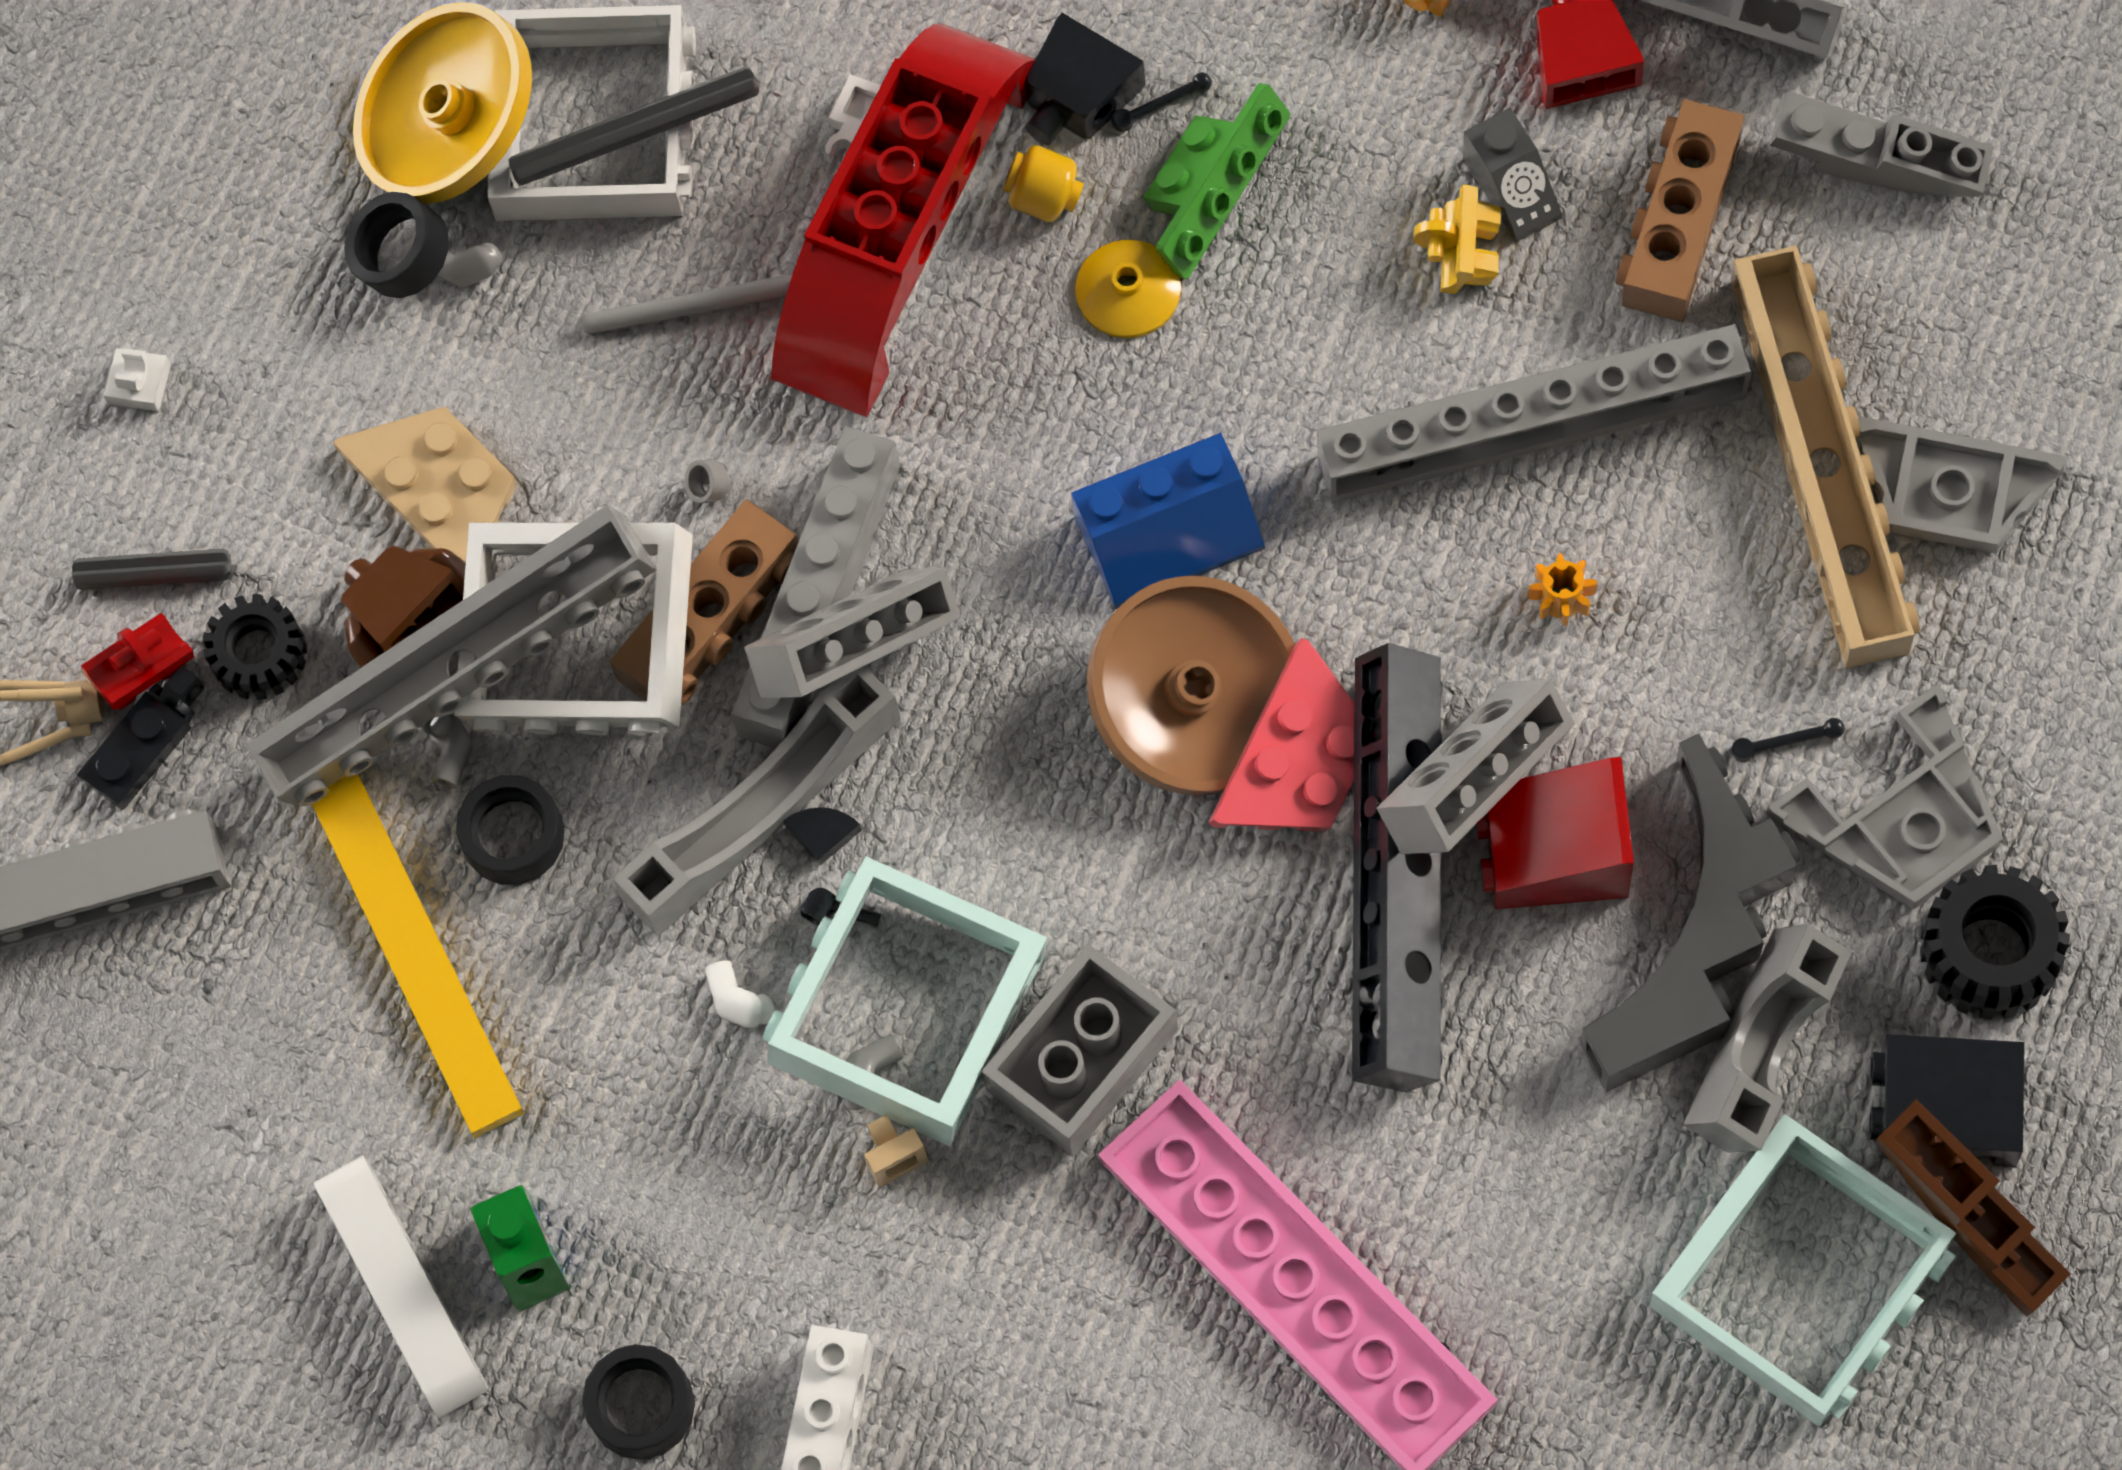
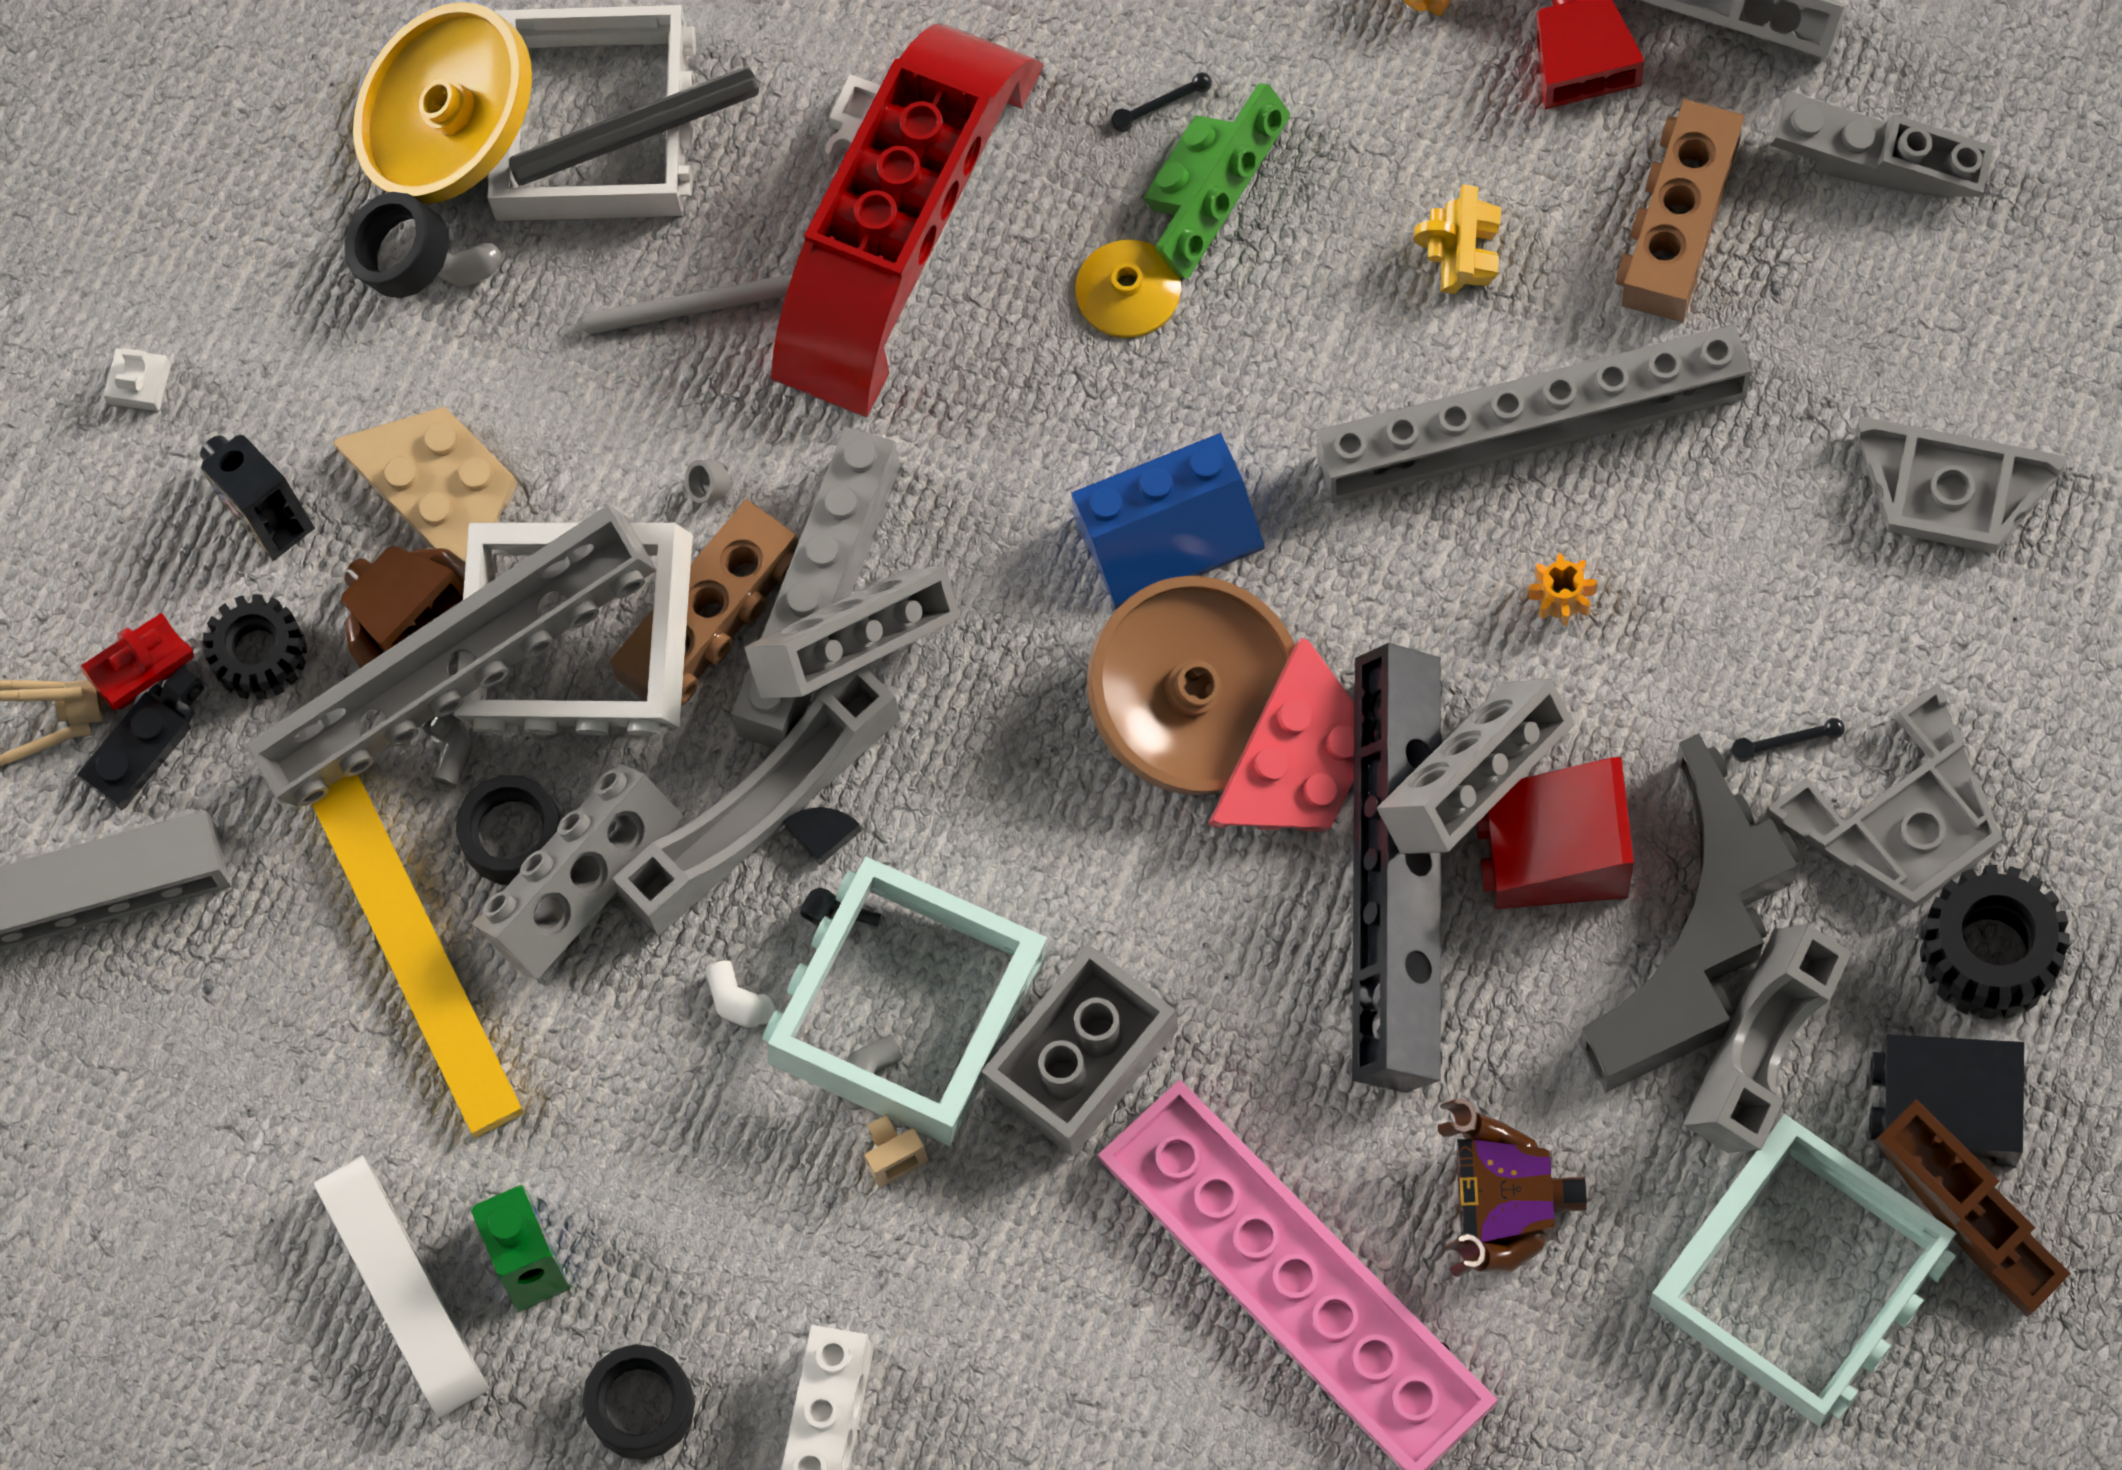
(151, 569): dark grey axle -> none
(244, 480): none -> black torso
(574, 900): none -> light grey brick
(1042, 183): yellow head -> none
(1079, 82): black torso -> none
(1503, 1193): none -> reddish brown torso
(1511, 174): dark grey slope -> none
(1811, 416): tan piece -> none

